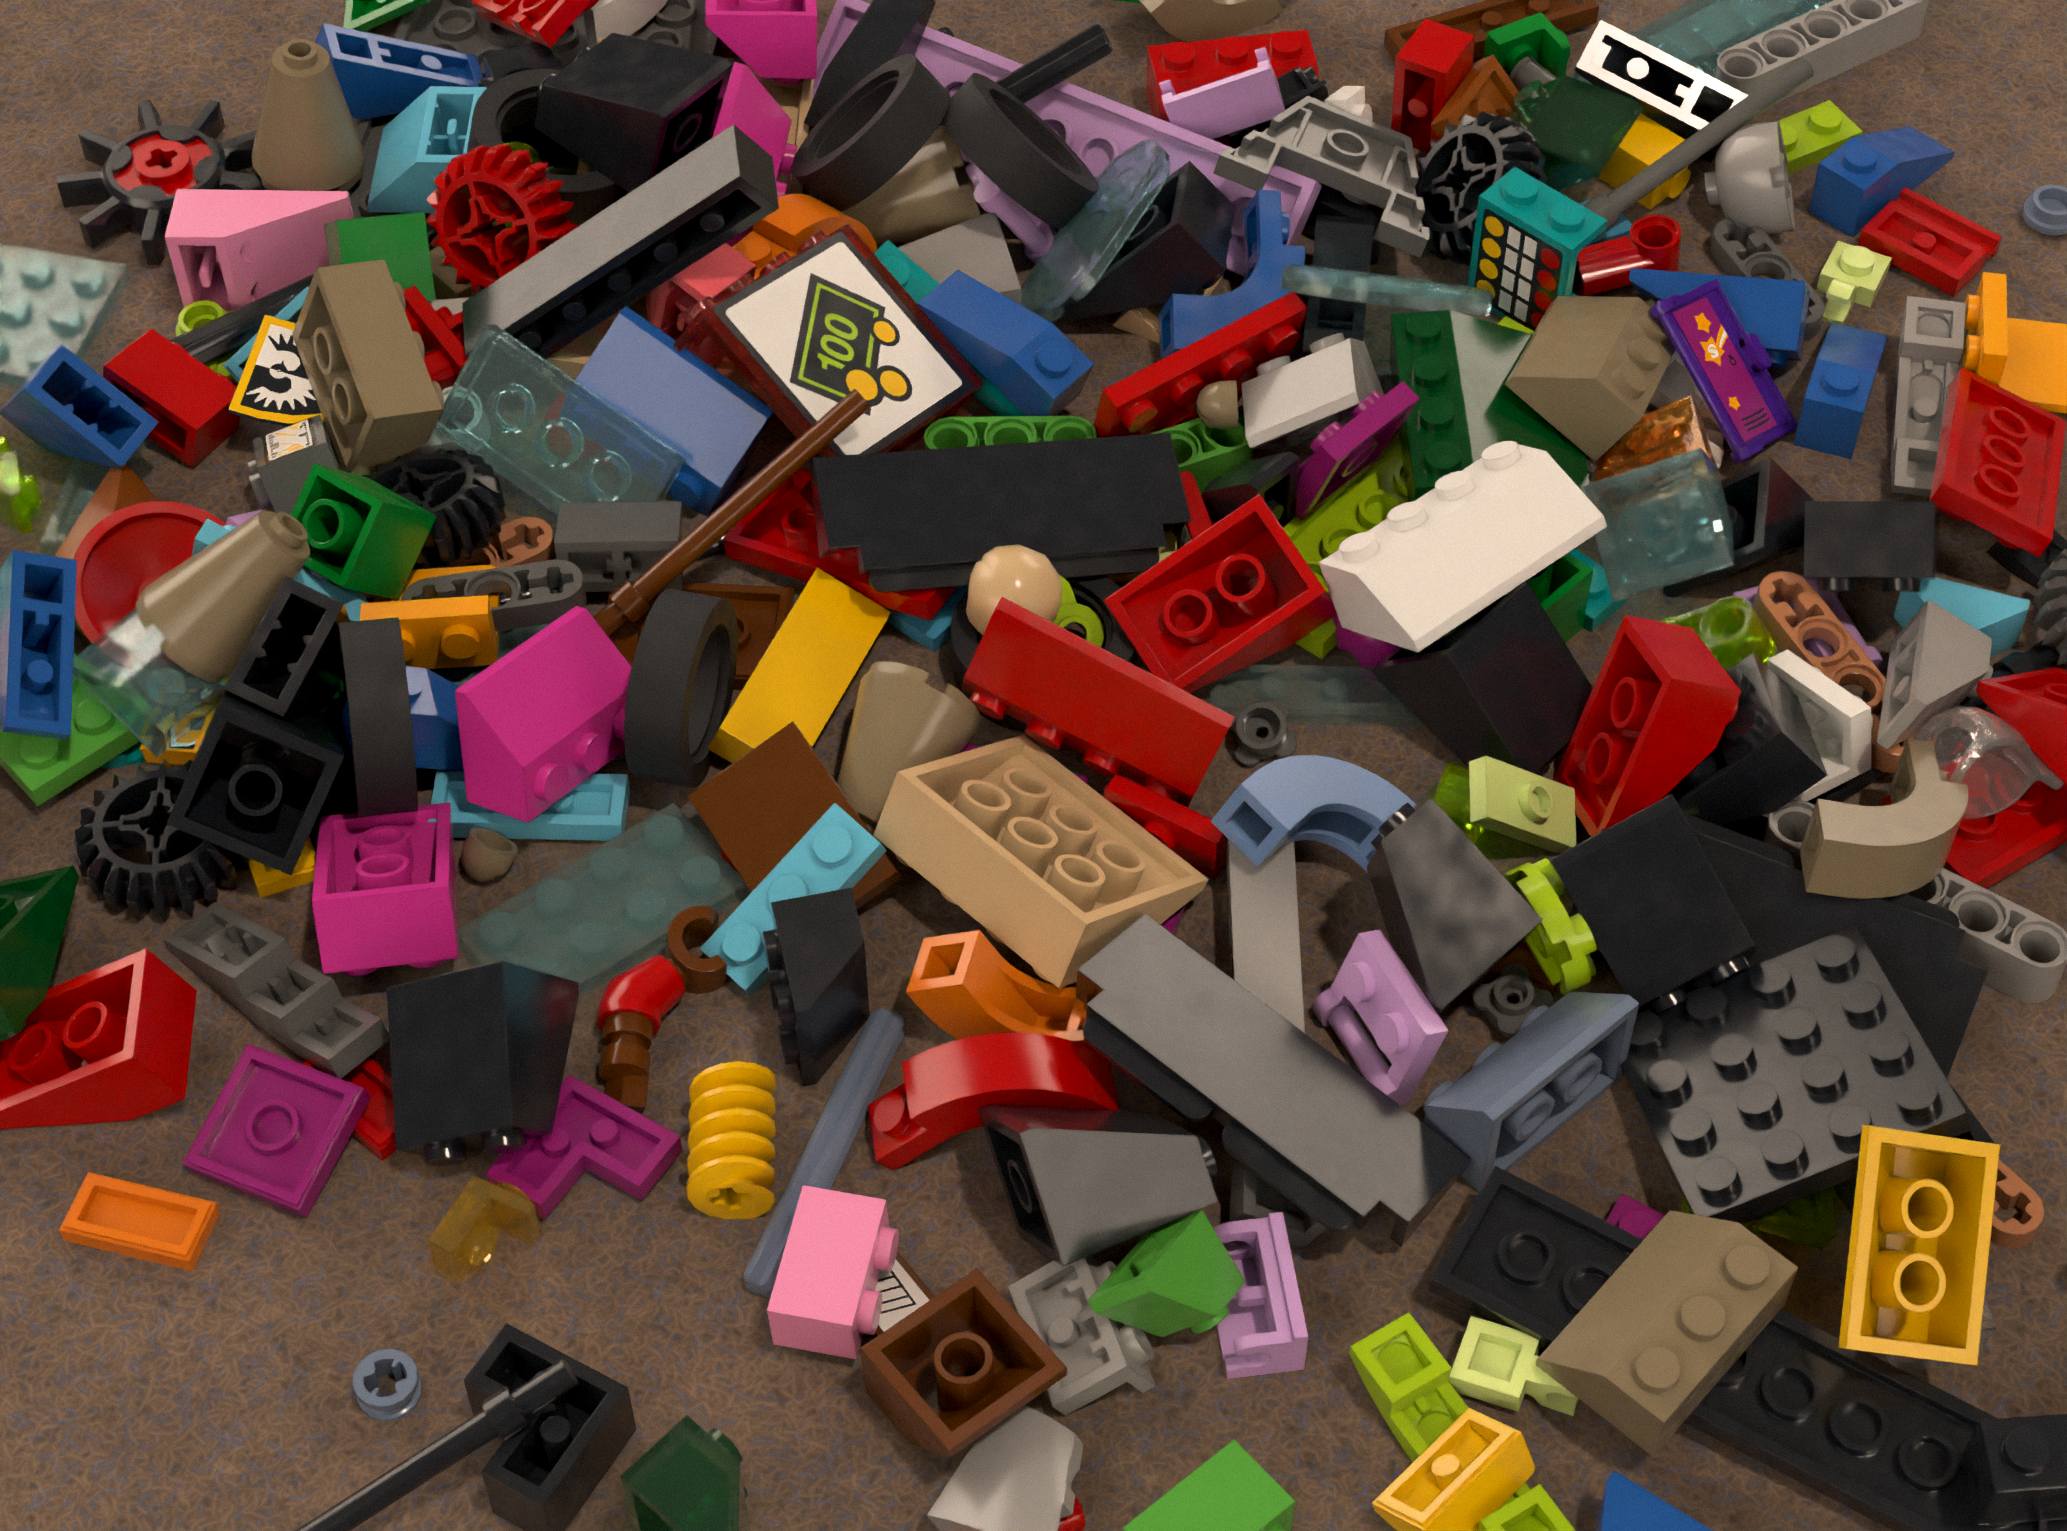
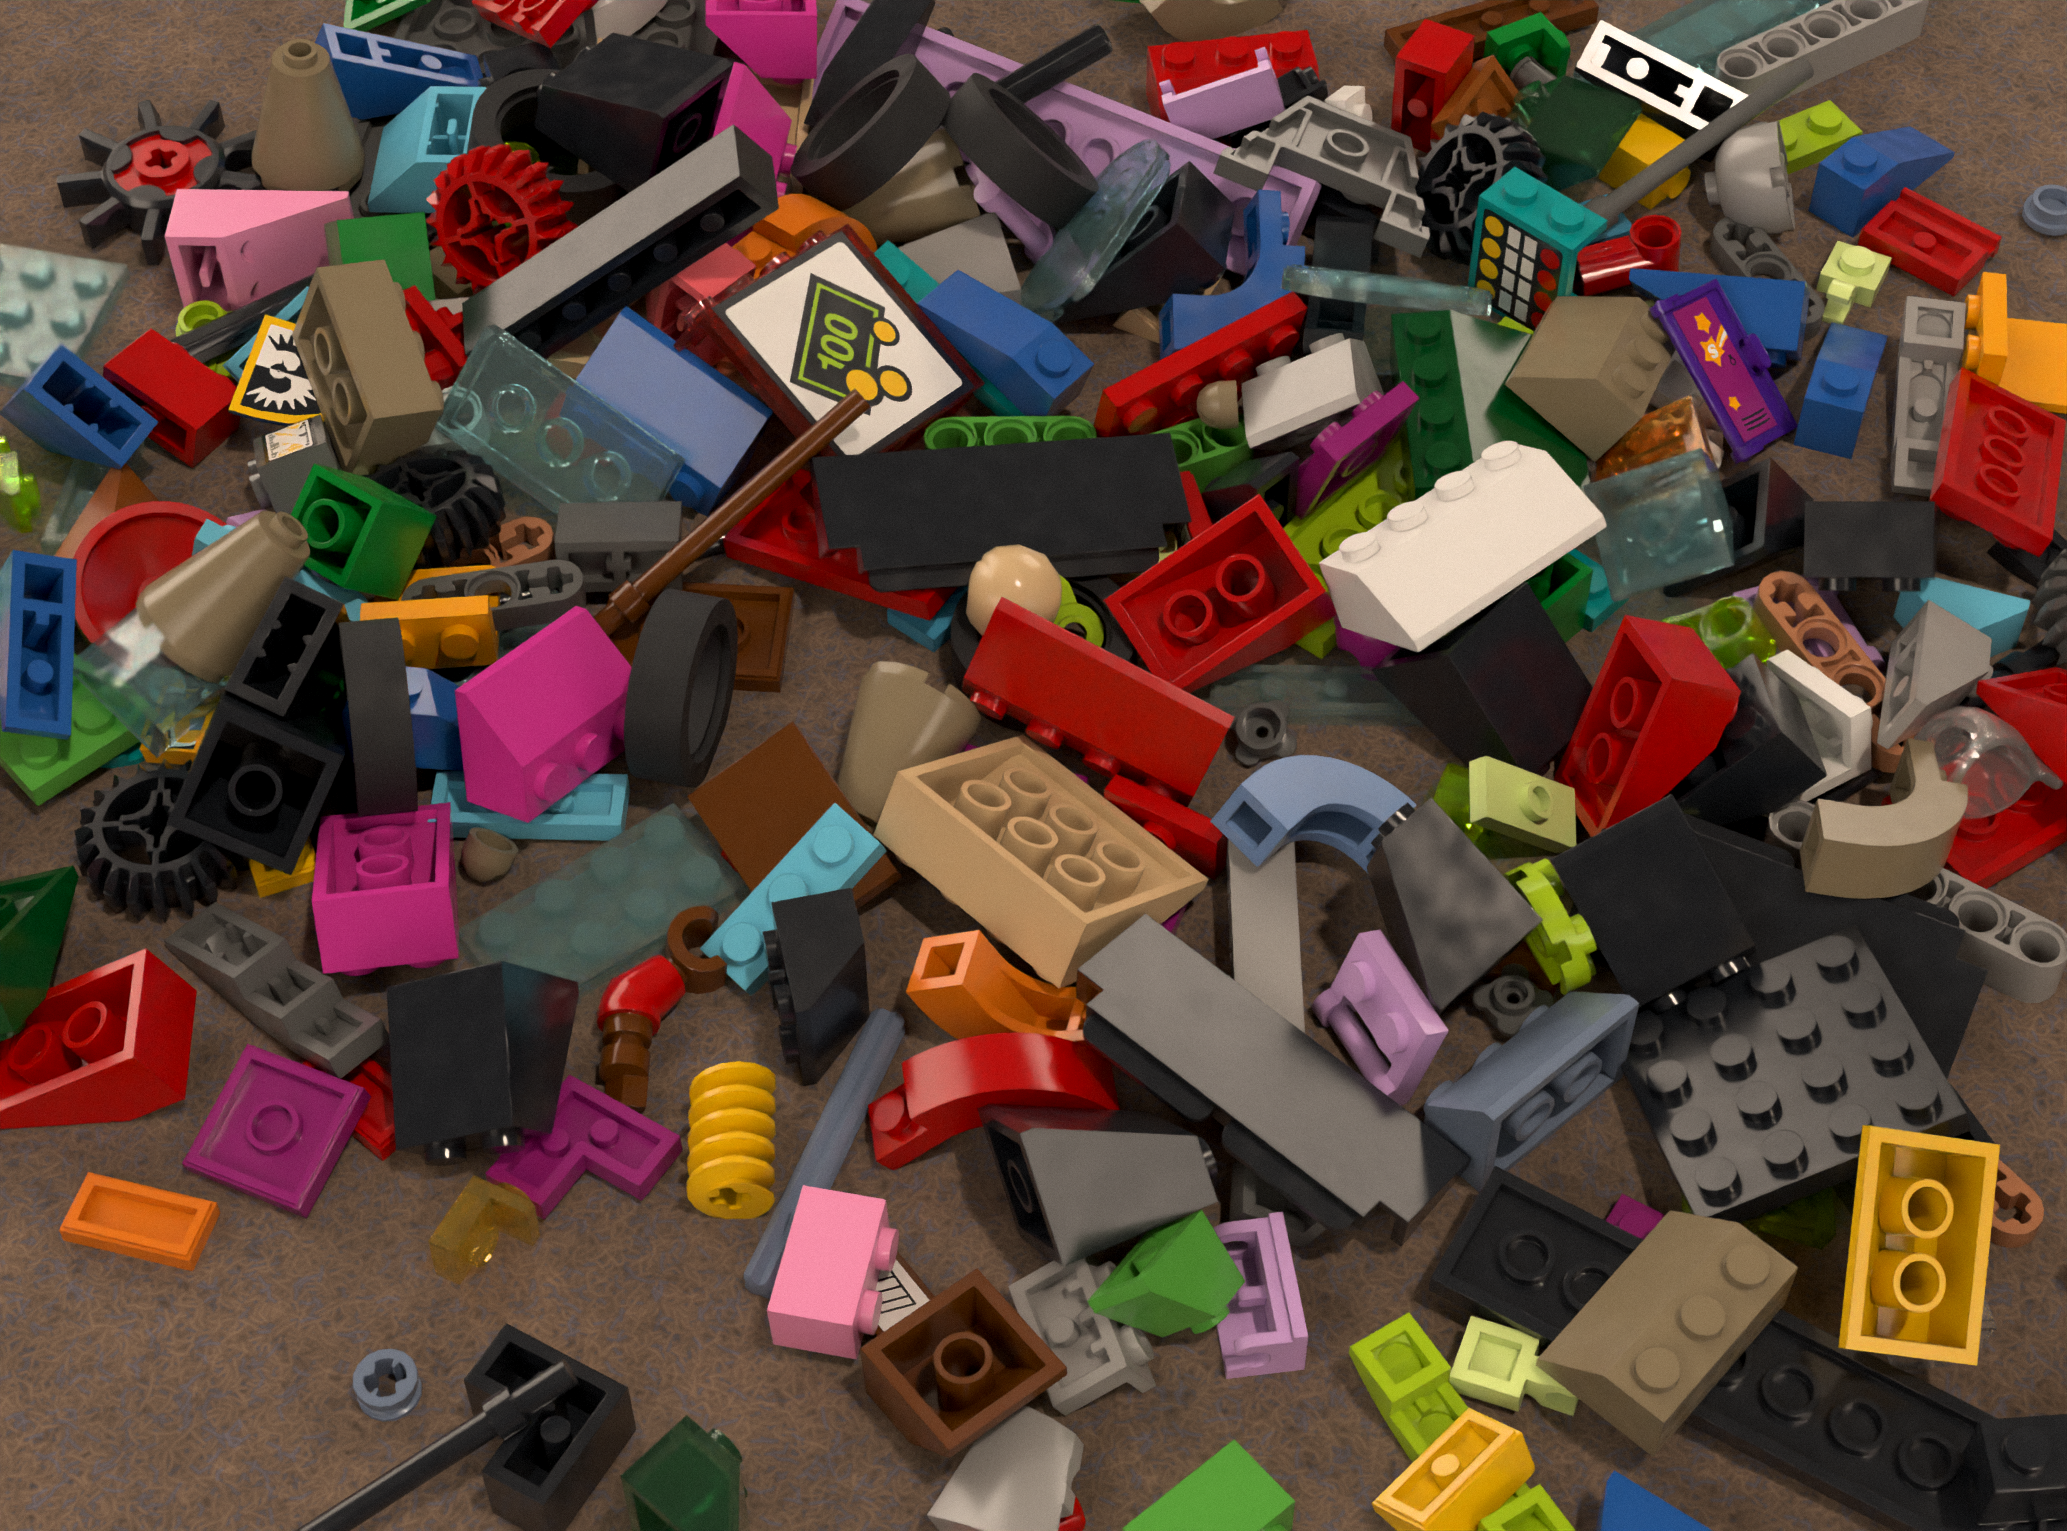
(803, 667): yellow piece -> none

